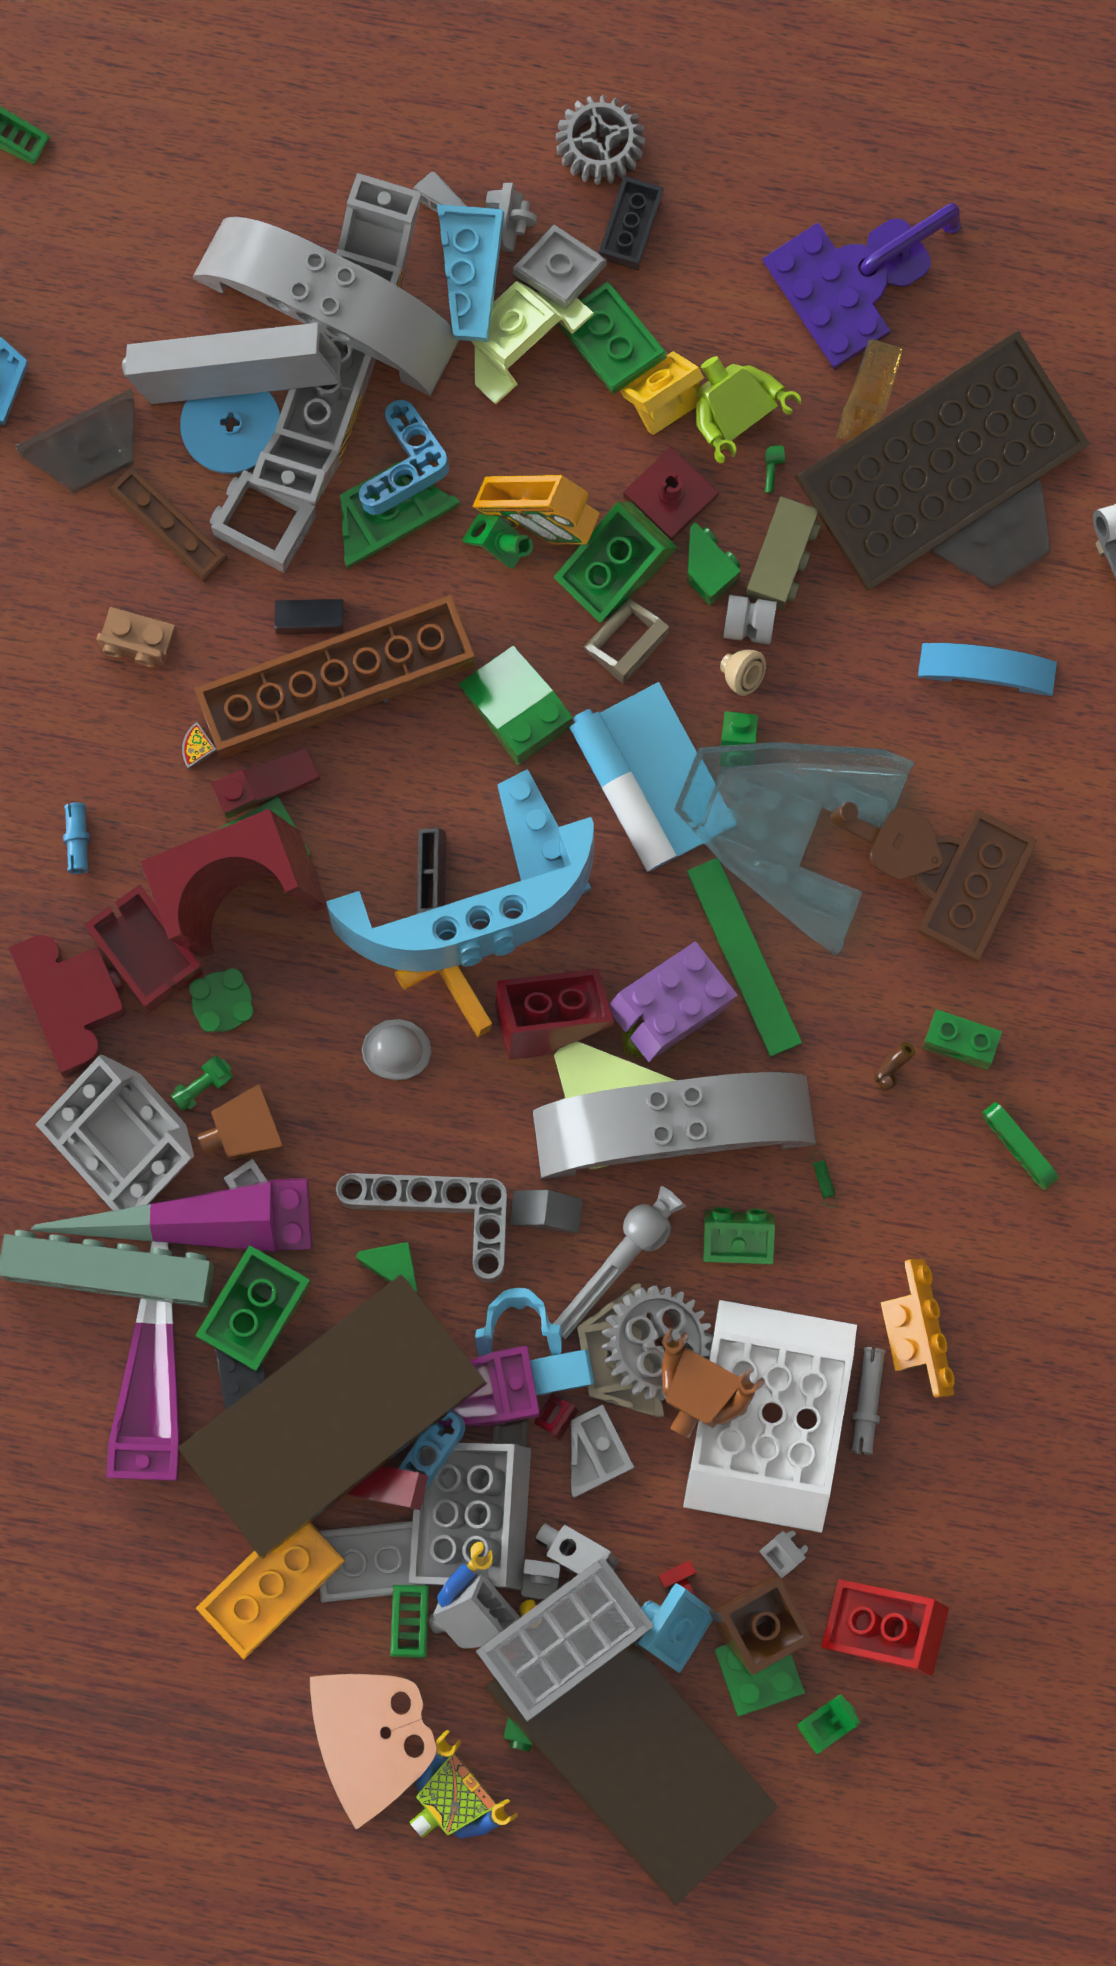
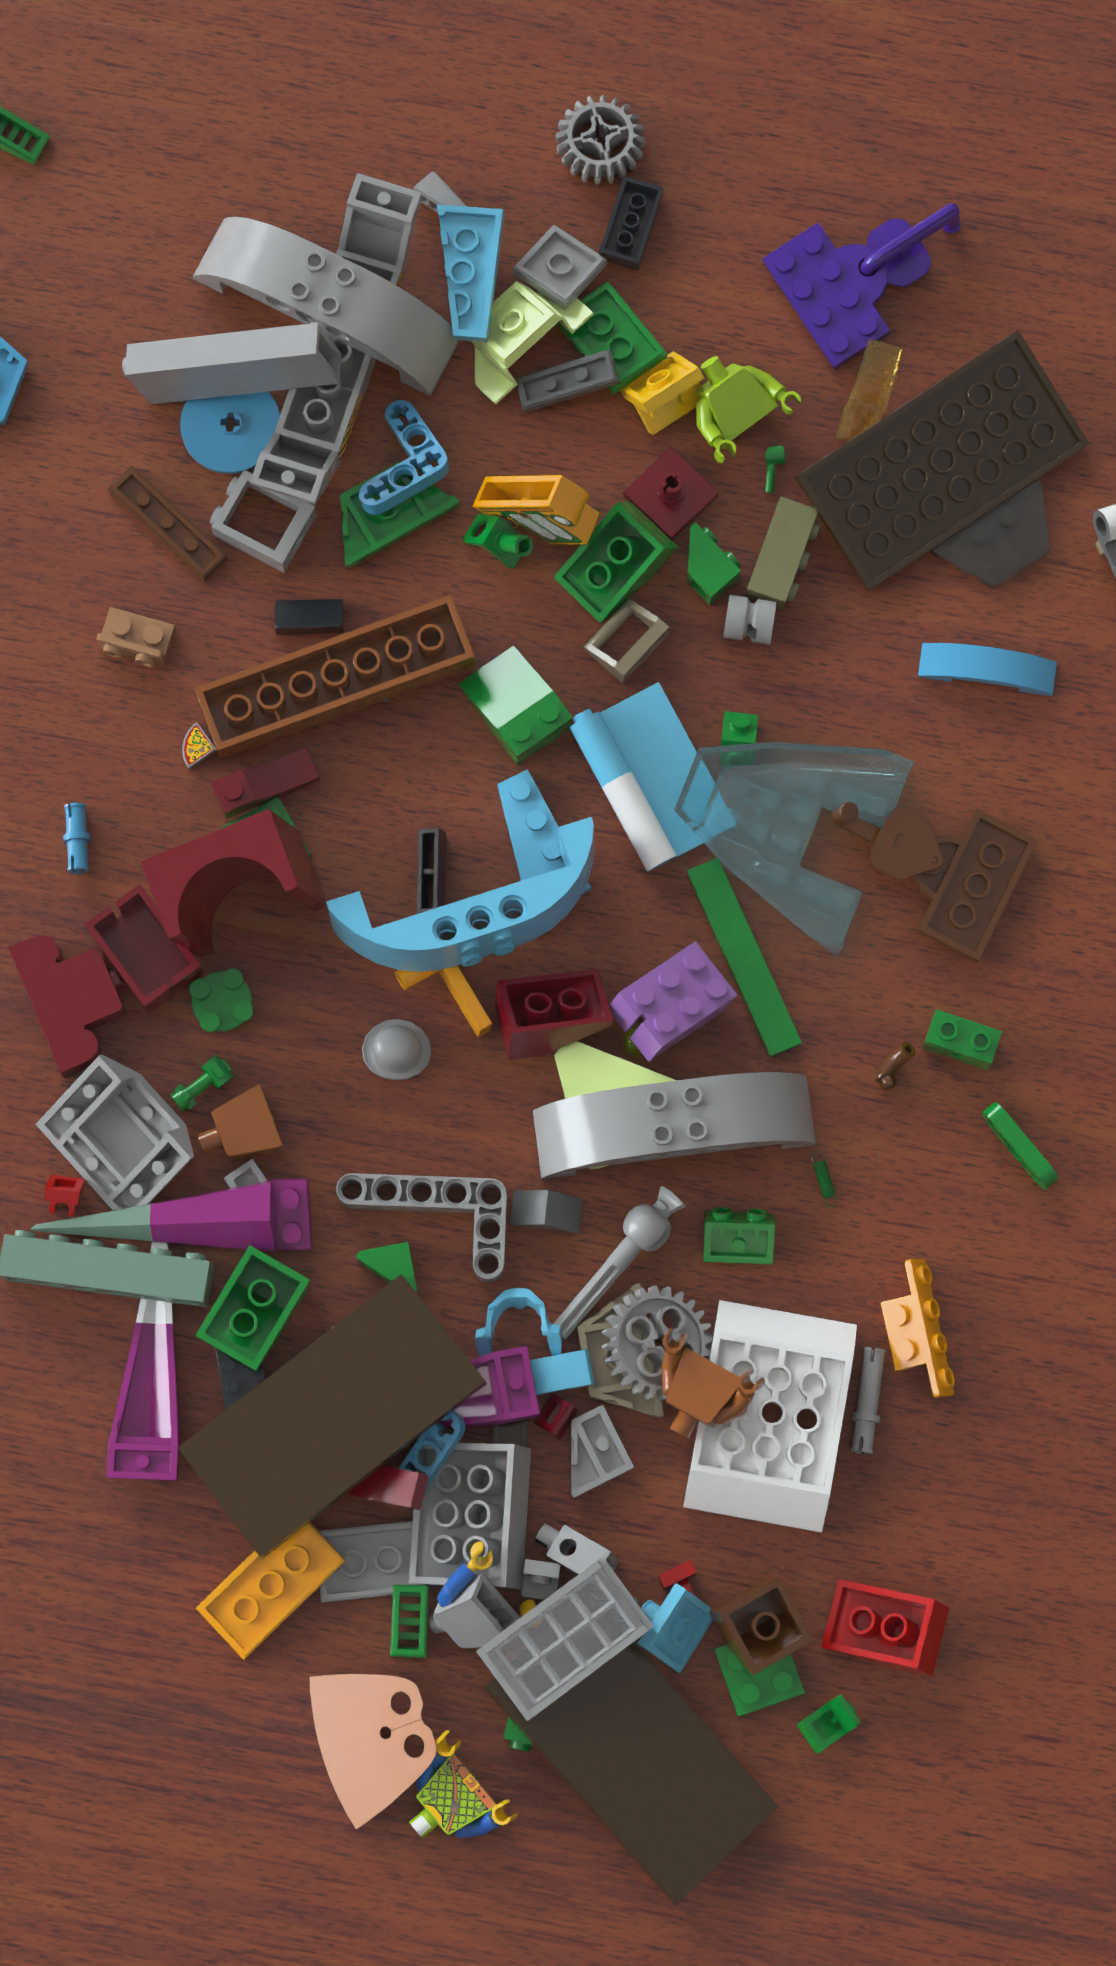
(63, 1190): none -> red tile
(86, 445): clear smoke wing -> none
(516, 213): light grey hips -> none
(567, 380): none -> dark grey tile
(744, 670): tan brick -> none
(783, 1553): light grey tile -> none

